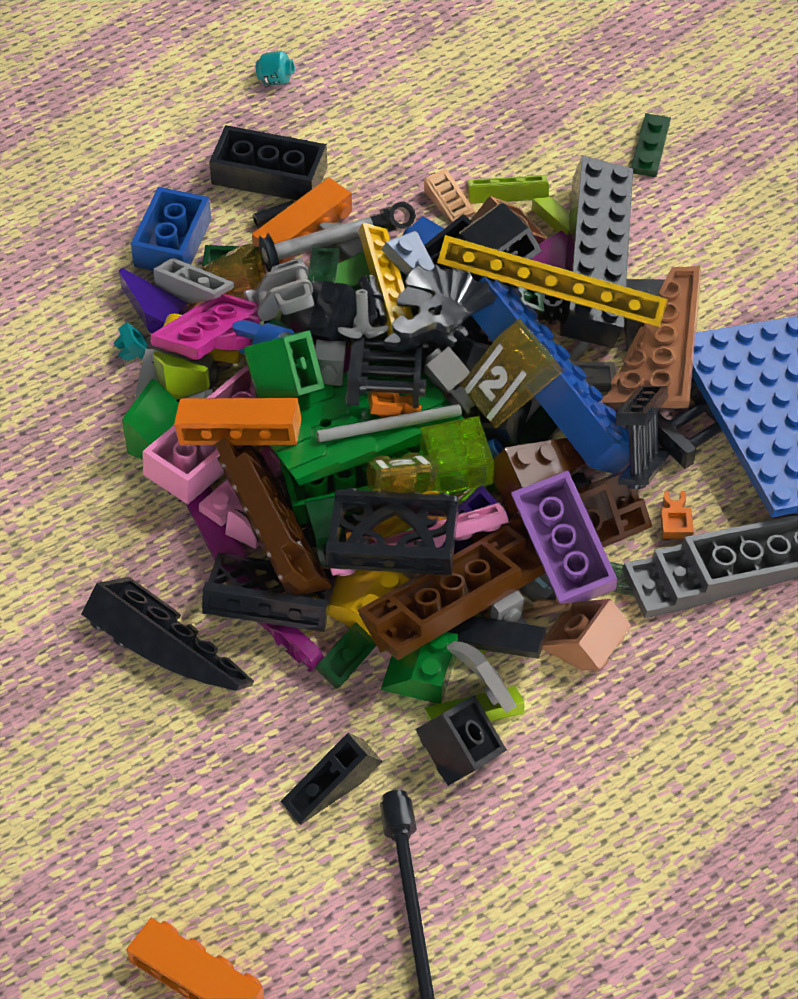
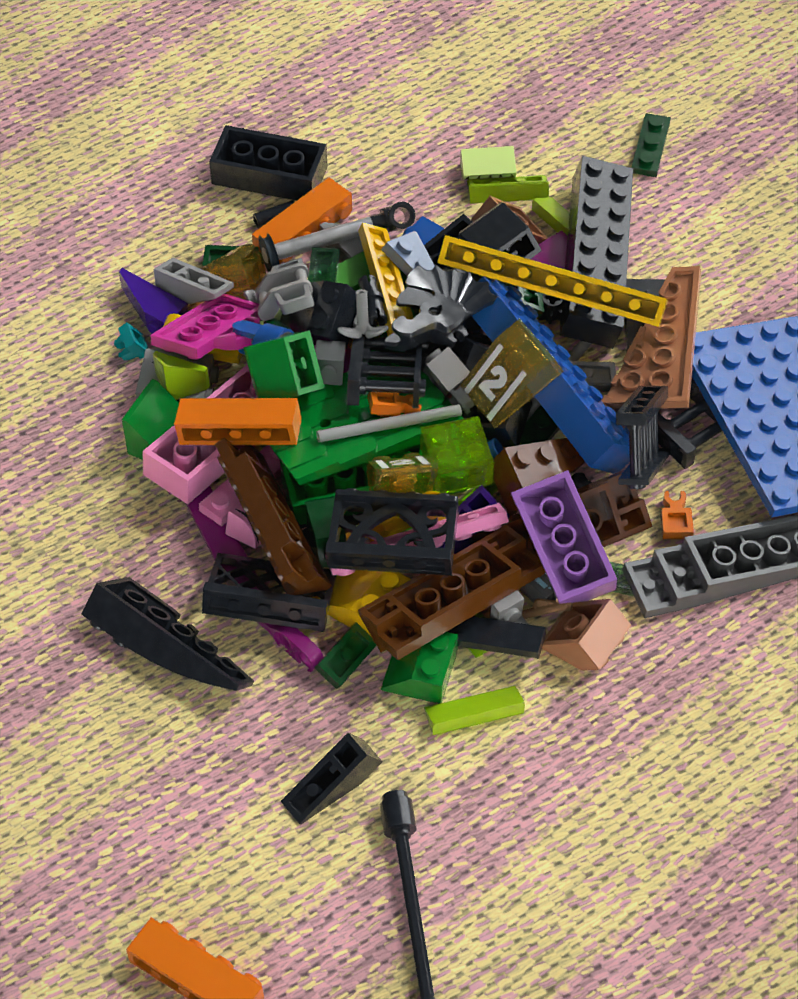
(171, 228): blue brick -> none
(274, 68): teal head -> none
(440, 183): light nougat slope -> none
(461, 740): black slope -> none
(484, 670): light grey plate -> none
(488, 162): none -> yellowish green brick

